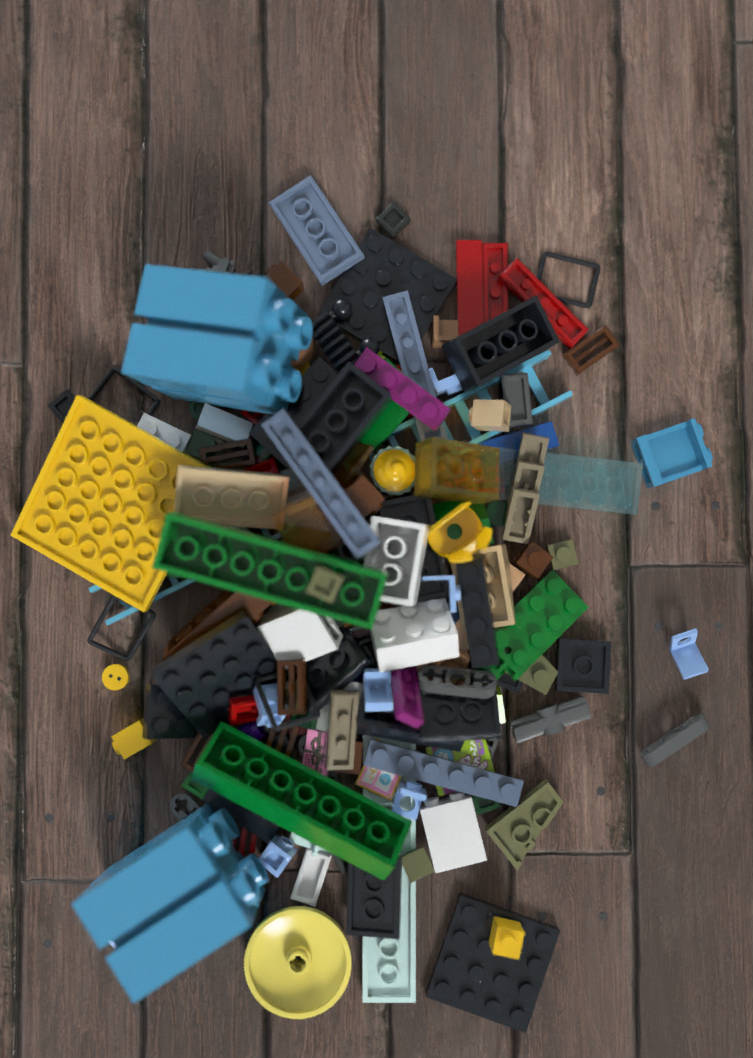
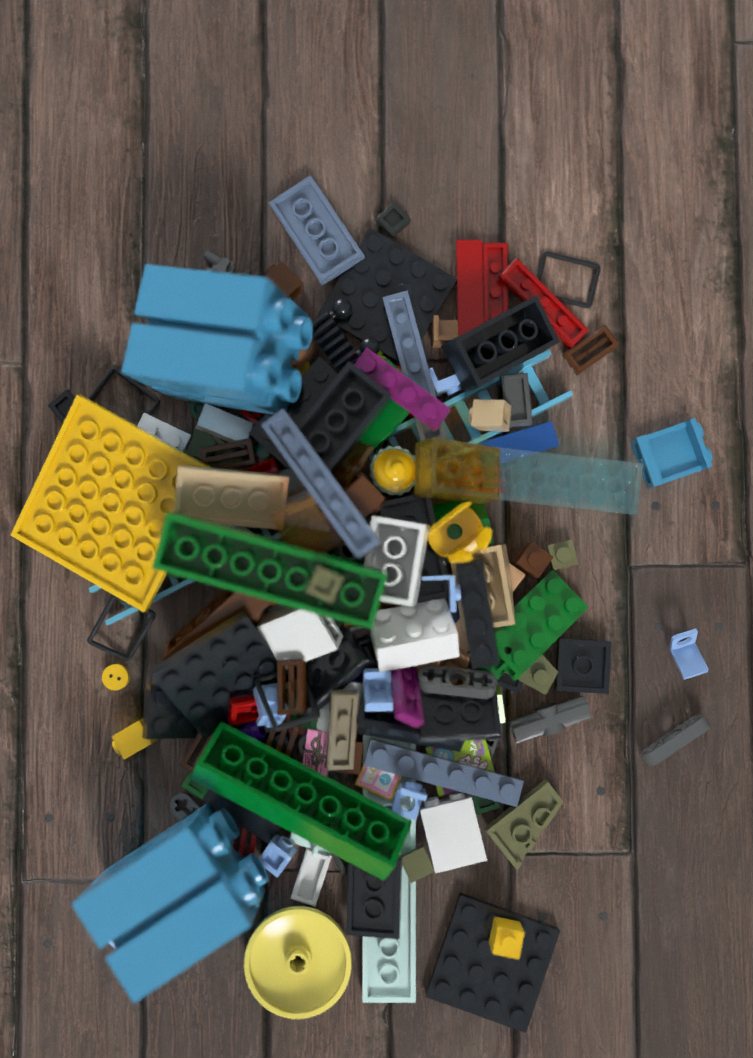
(497, 513): dark green tile -> none
(525, 488): dark tan slope -> none

